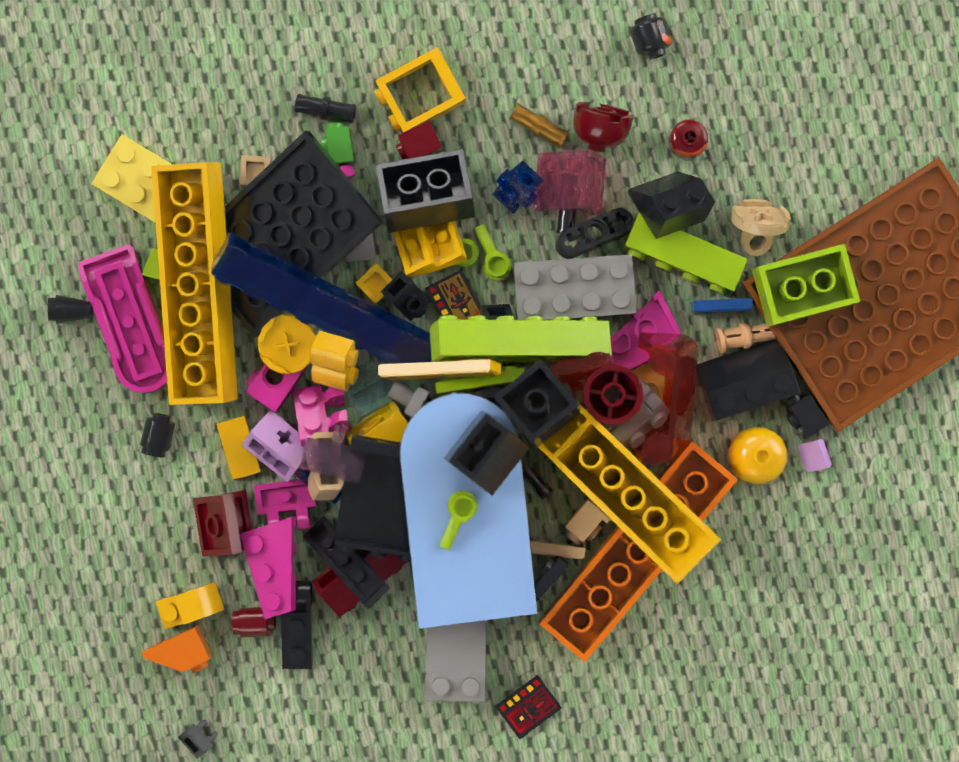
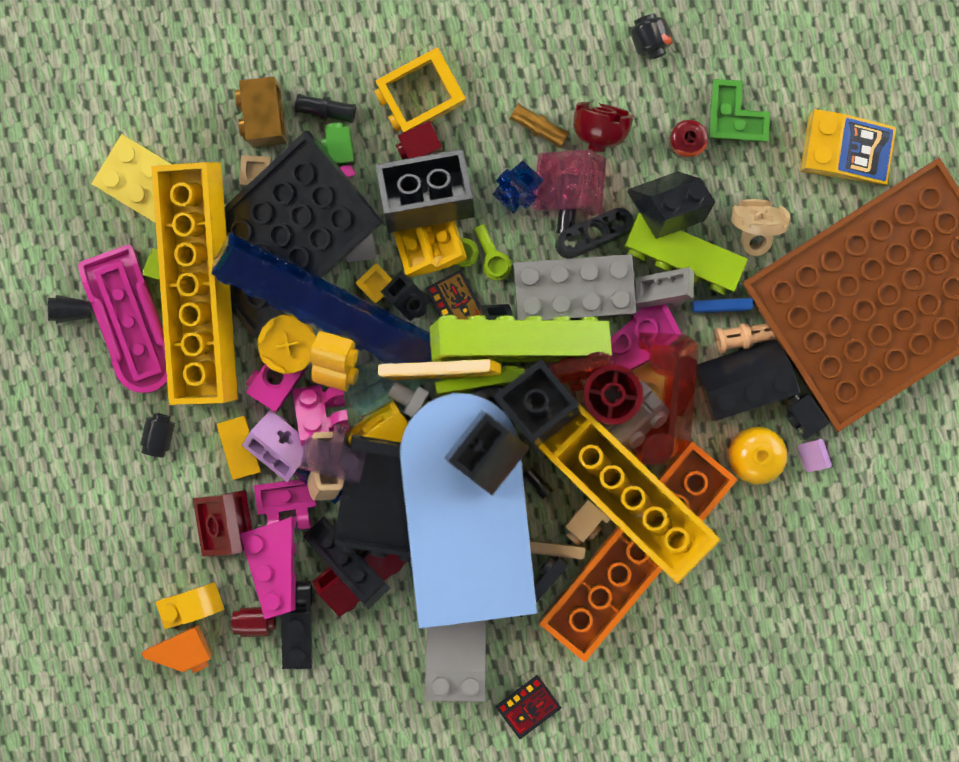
(195, 740): black tile -> none
(262, 112): none -> pearl gold brick
(462, 507): lime plate -> none
(665, 288): none -> light grey tile
(728, 119): none -> bright green plate
(806, 285): lime brick -> none
(847, 147): none -> slope

